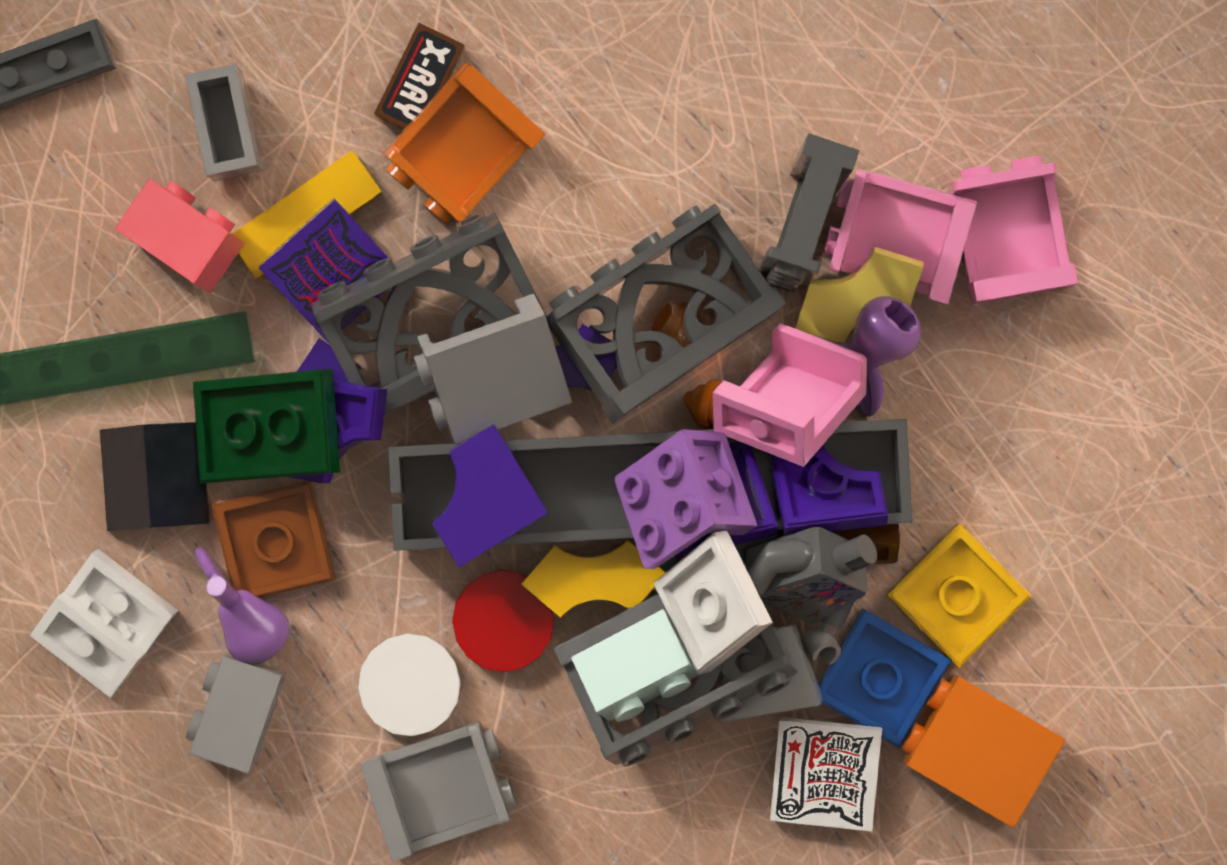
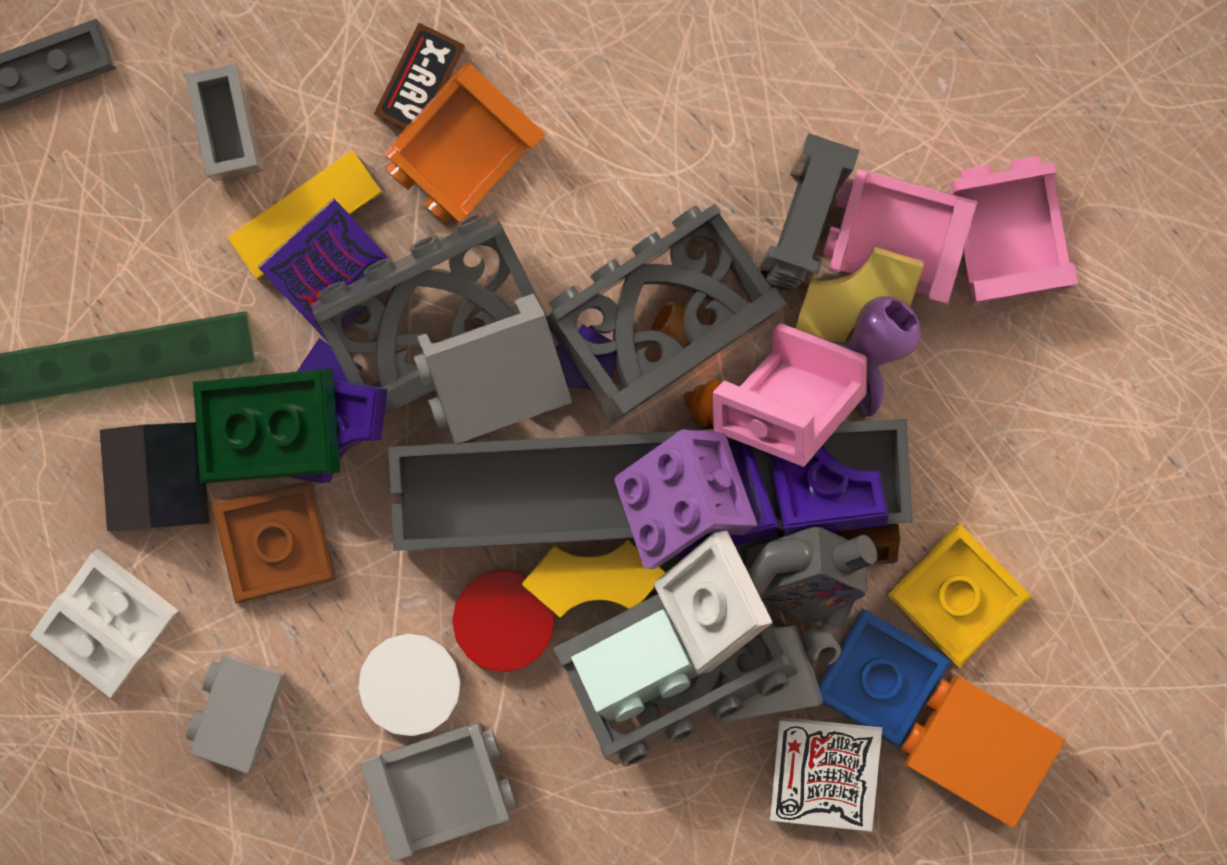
(180, 235): coral brick -> none
(250, 626): medium lavender piece -> none
(488, 500): dark purple tile -> none

